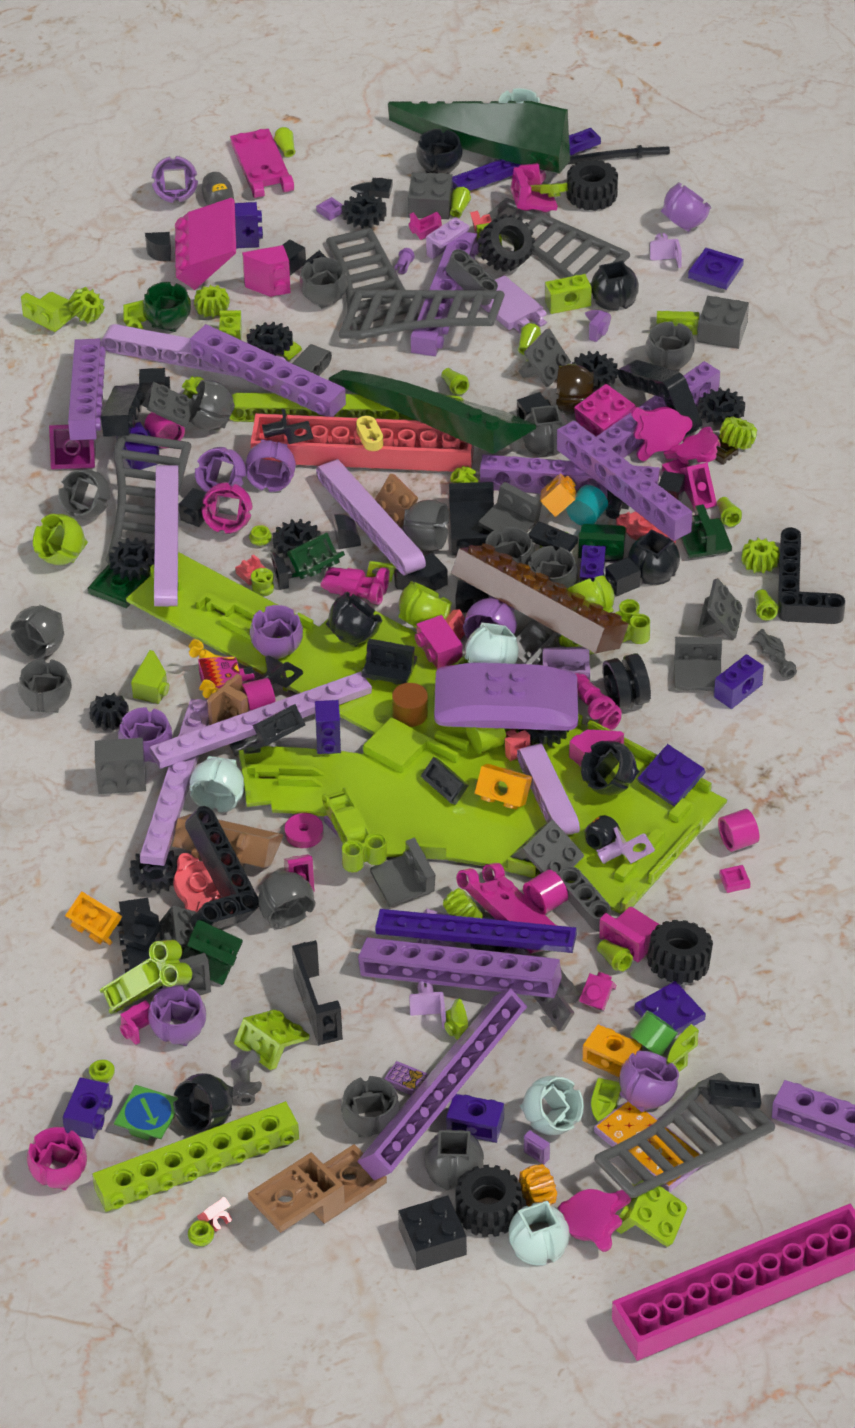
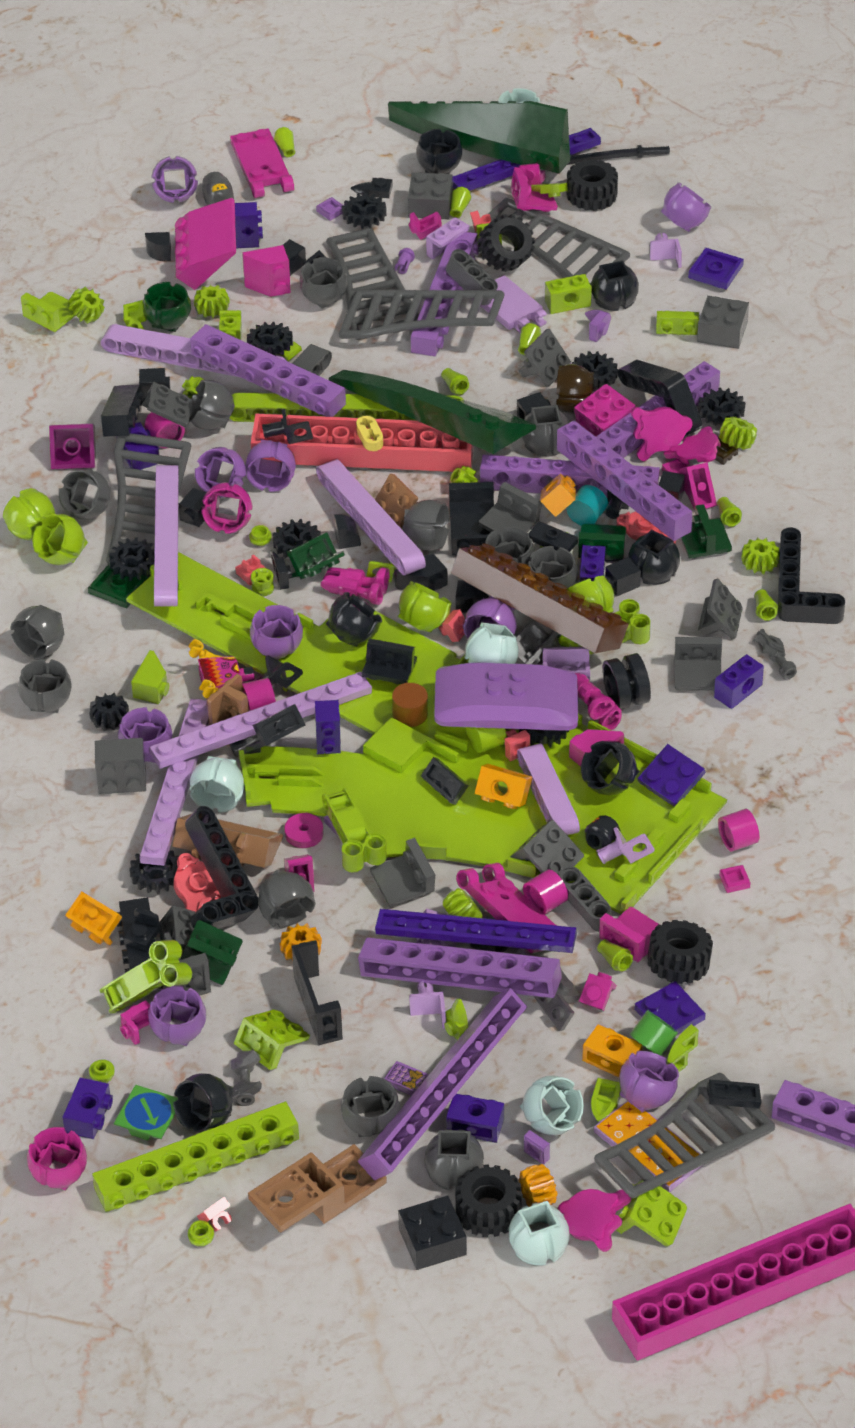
(25, 513): none -> lime piece
(86, 389): medium lavender brick -> none
(296, 936): none -> light orange gear
(439, 642): dark pink brick -> none
(670, 345): dark grey piece -> none

